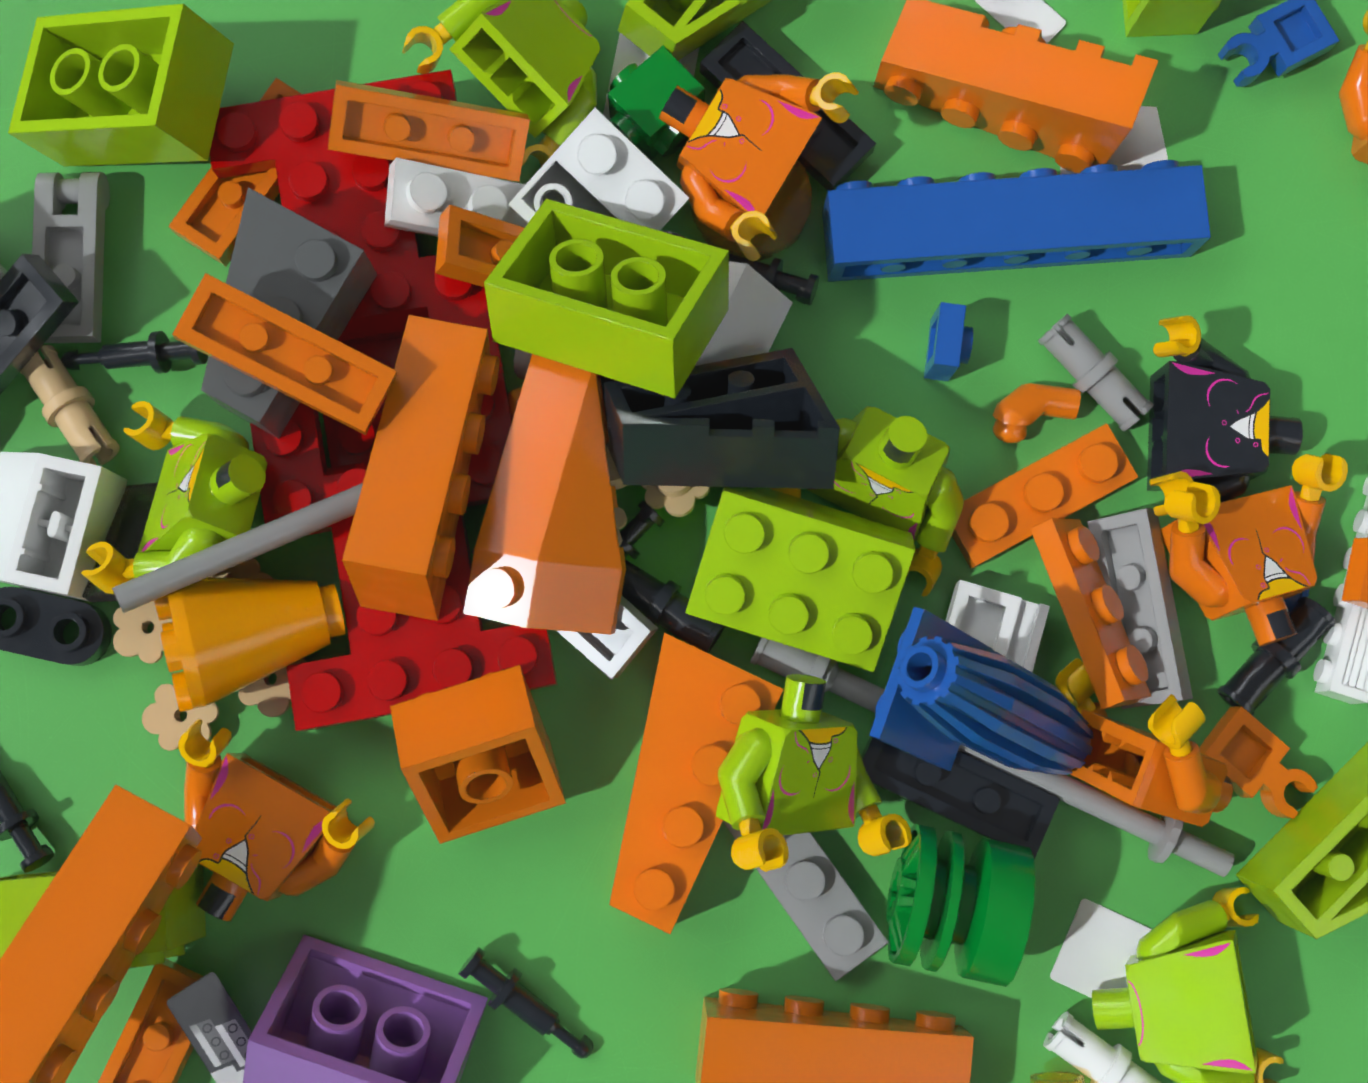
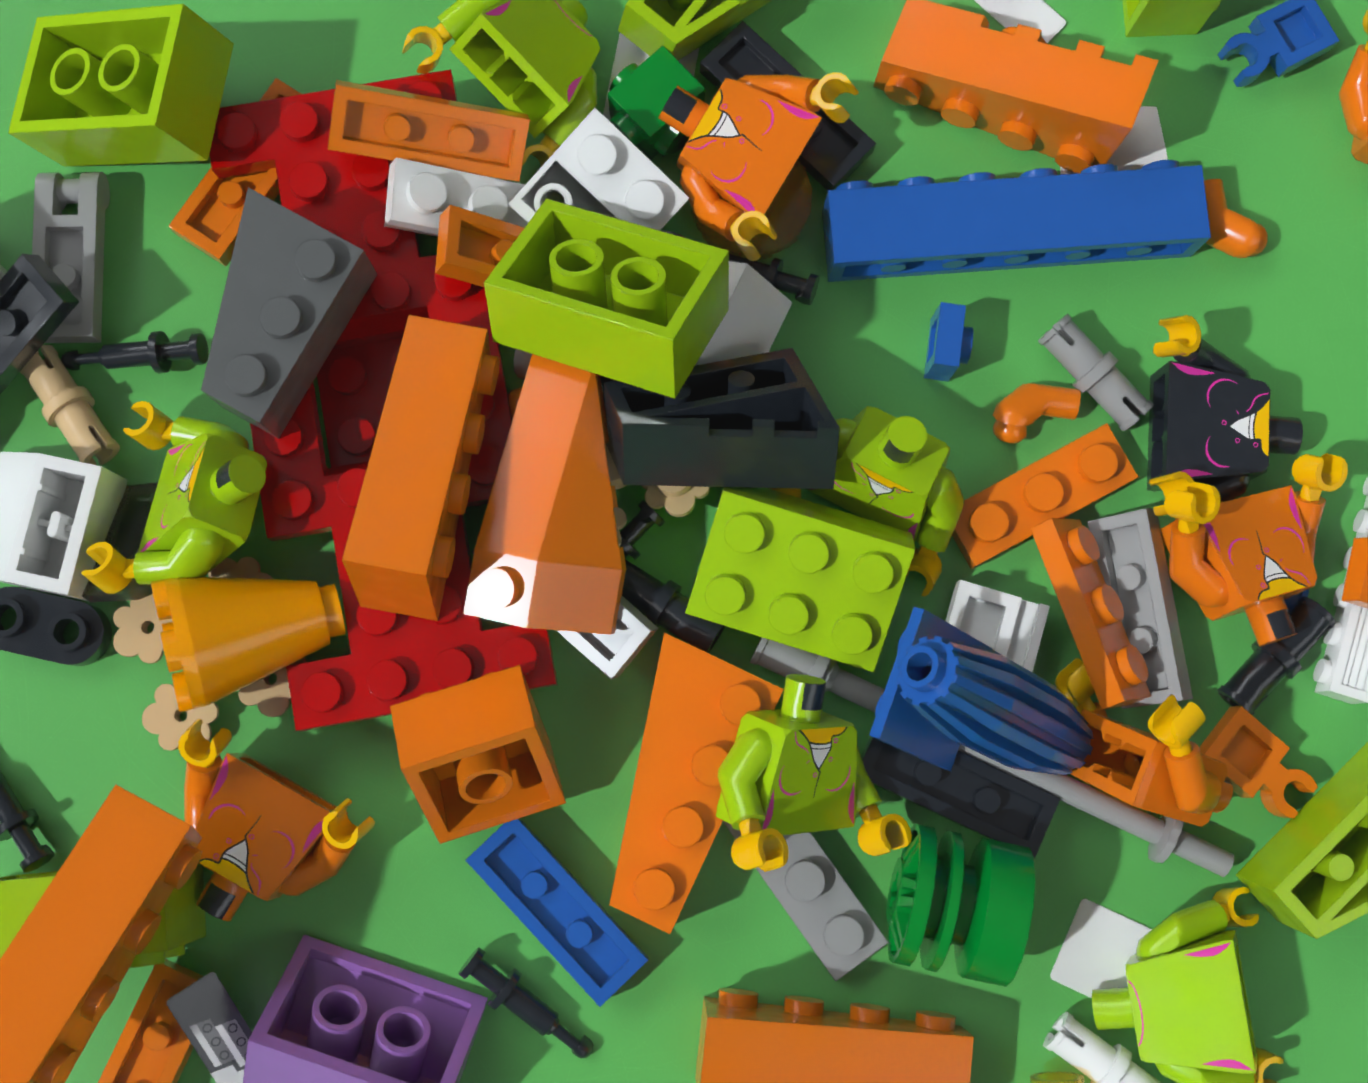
(236, 550): light grey bar -> none
(284, 354): orange plate -> none
(557, 910): none -> blue plate
(1230, 230): none -> orange arm

